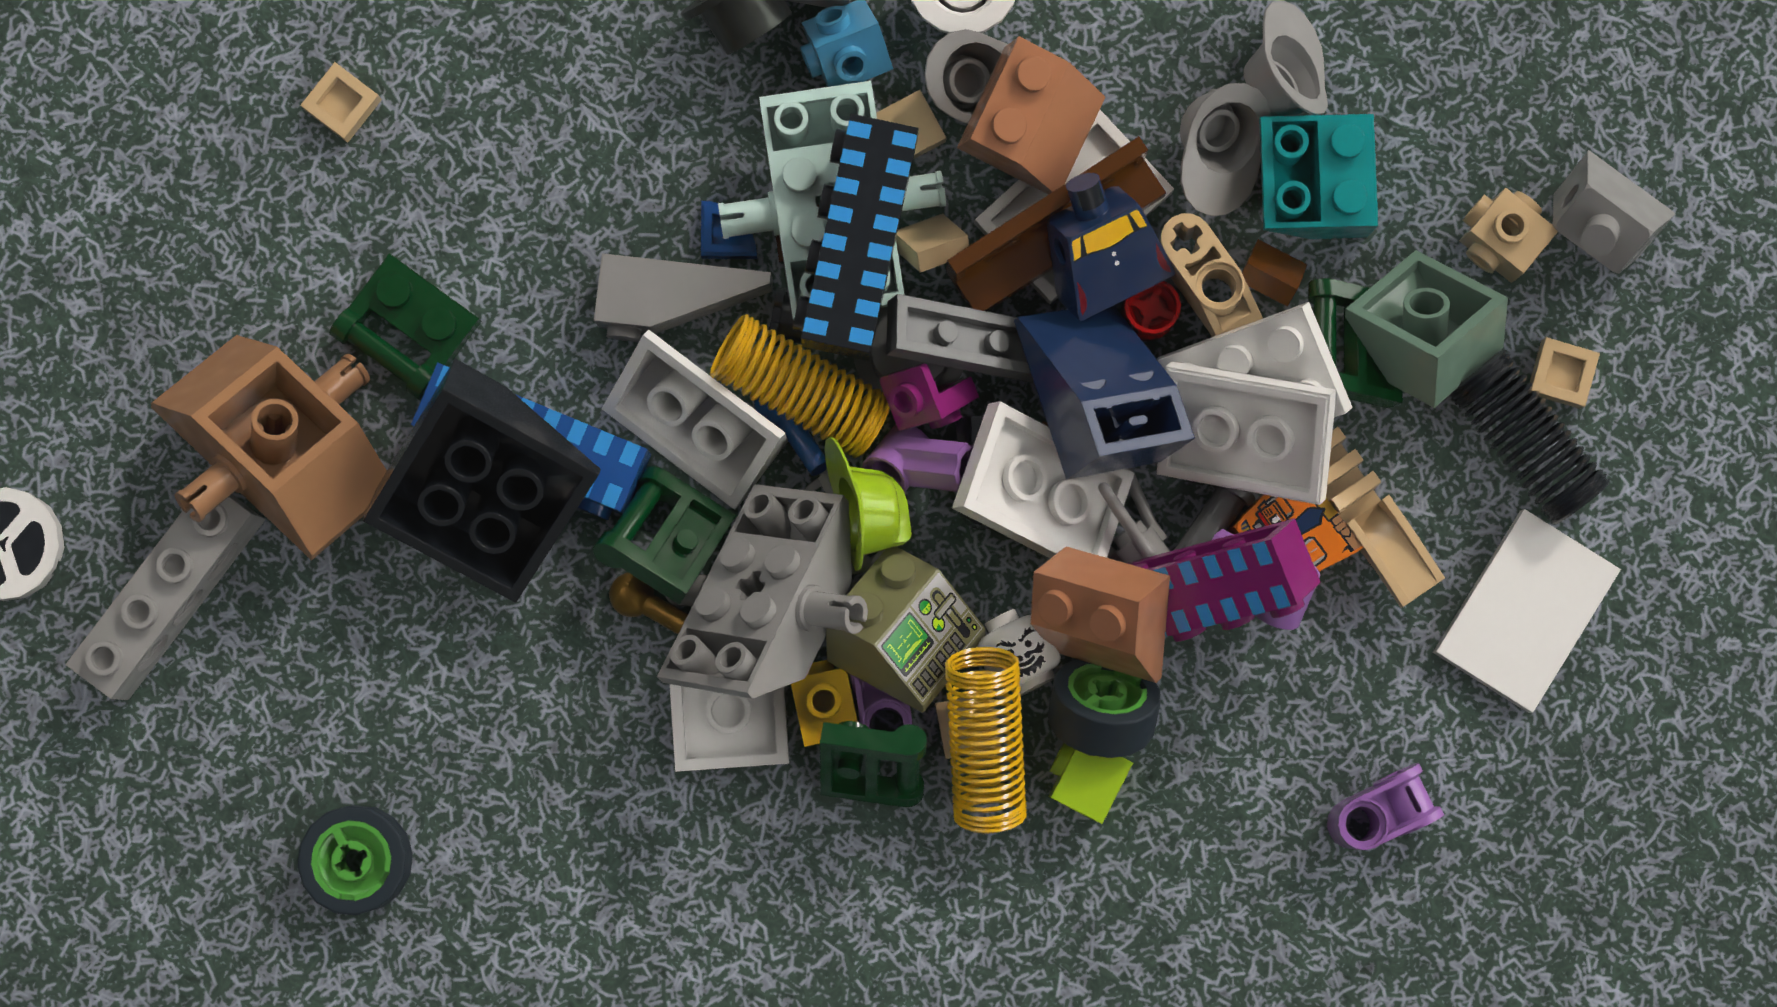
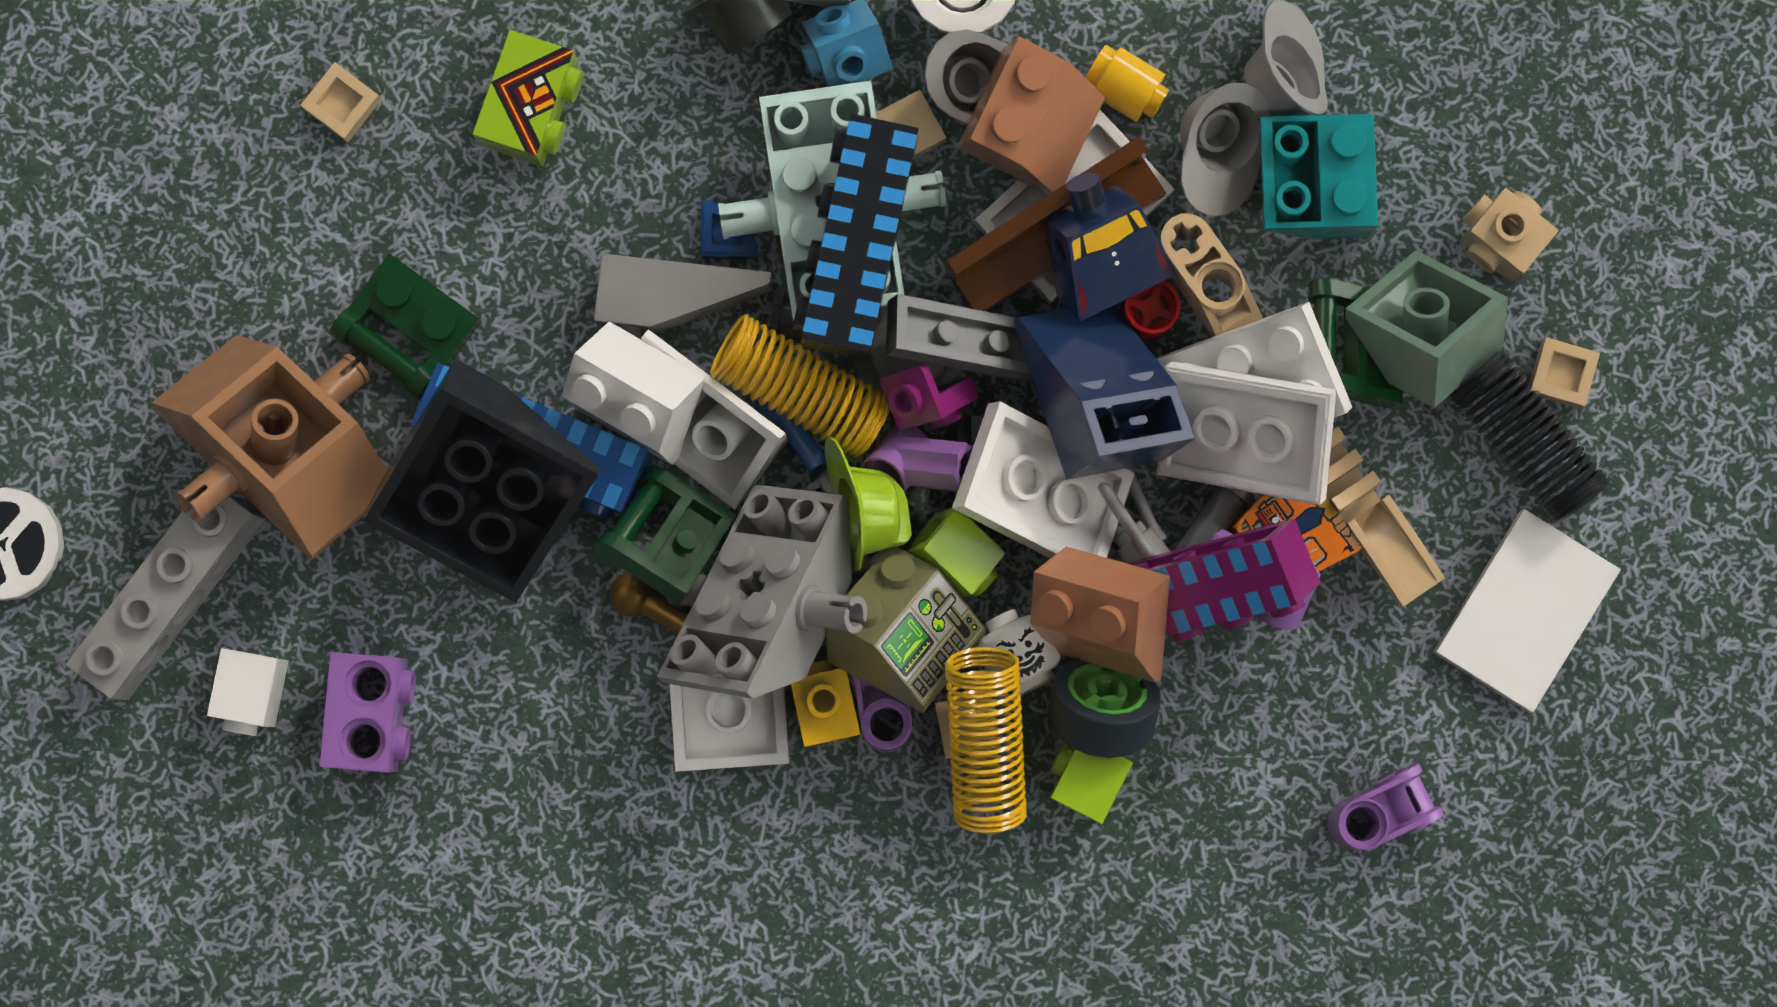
(247, 691): none -> white brick
(350, 711): none -> medium lavender brick
(382, 872): wheel -> none
(528, 98): none -> lime brick
(634, 390): none -> white slope
(853, 757): dark green plate -> none
(930, 242): tan tile -> none
(959, 551): none -> lime brick
(1128, 83): none -> yellow brick
(1273, 272): reddish brown tile -> none
(1607, 214): light grey torso -> none

